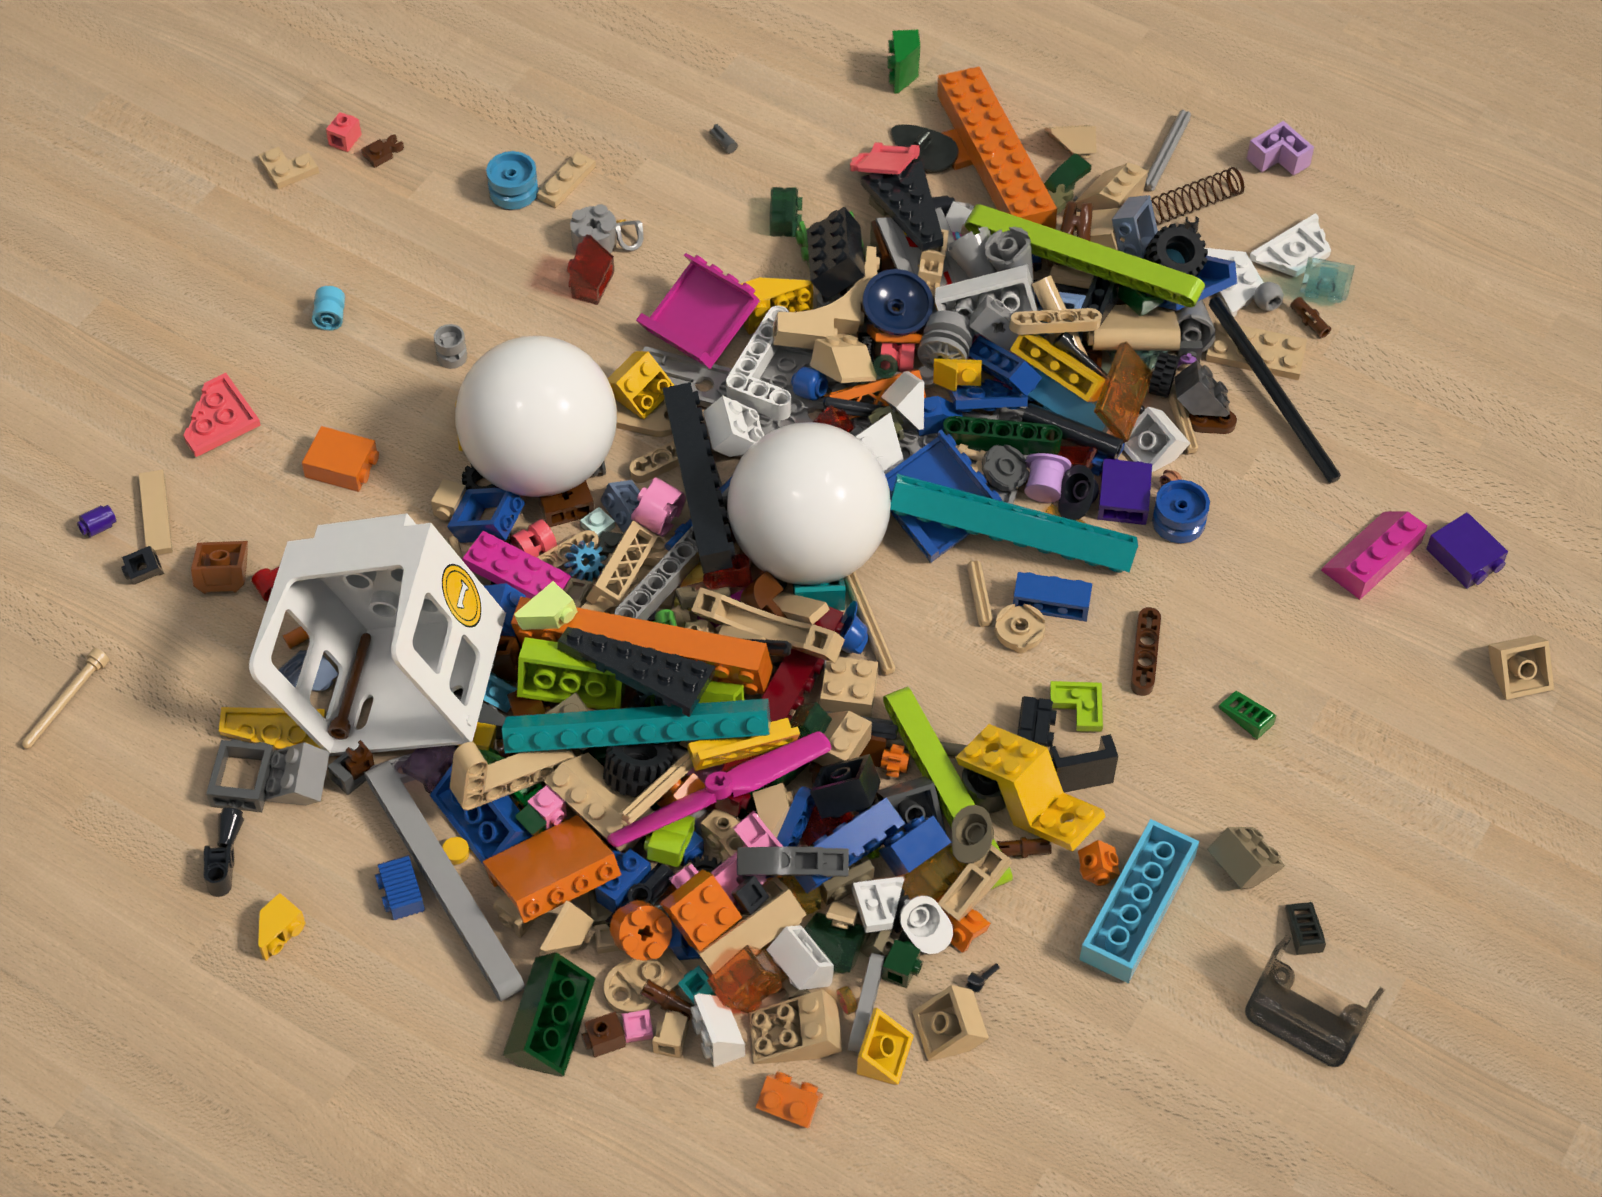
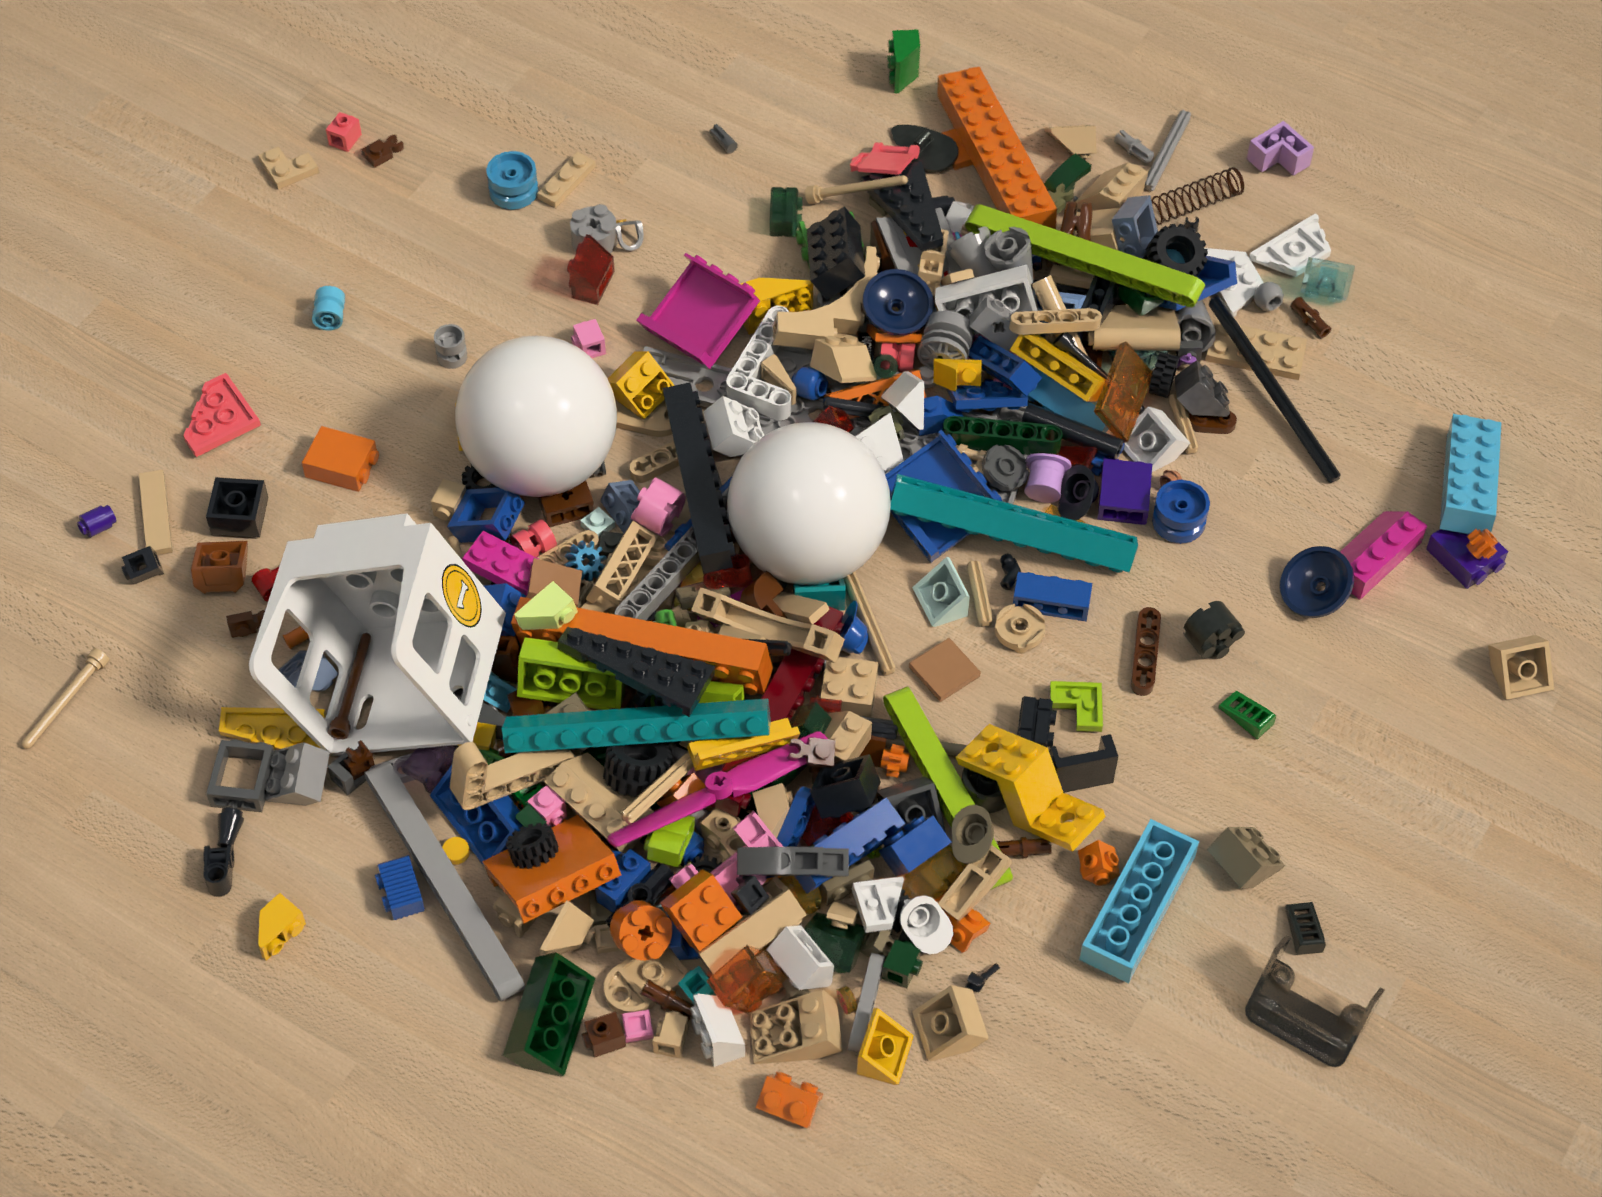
(237, 507): none -> black brick
(244, 623): none -> reddish brown plate
(532, 845): none -> black tyre
(545, 572): none -> medium nougat tile
(589, 338): none -> bright pink brick
(775, 374): none -> tan slope
(815, 194): none -> tan piece
(817, 752): none -> plate
(828, 705): none -> clear red pin
(942, 594): none -> light aqua slope
(944, 669): none -> medium nougat tile
(957, 277): none -> tan tile
(1010, 569): none -> black arm
(1134, 146): none -> light grey axle
(1213, 630): none -> pearl dark grey brick
(1309, 572): none -> dark blue dish
(1470, 474): none -> medium azure brick
(1482, 543): none -> orange gear

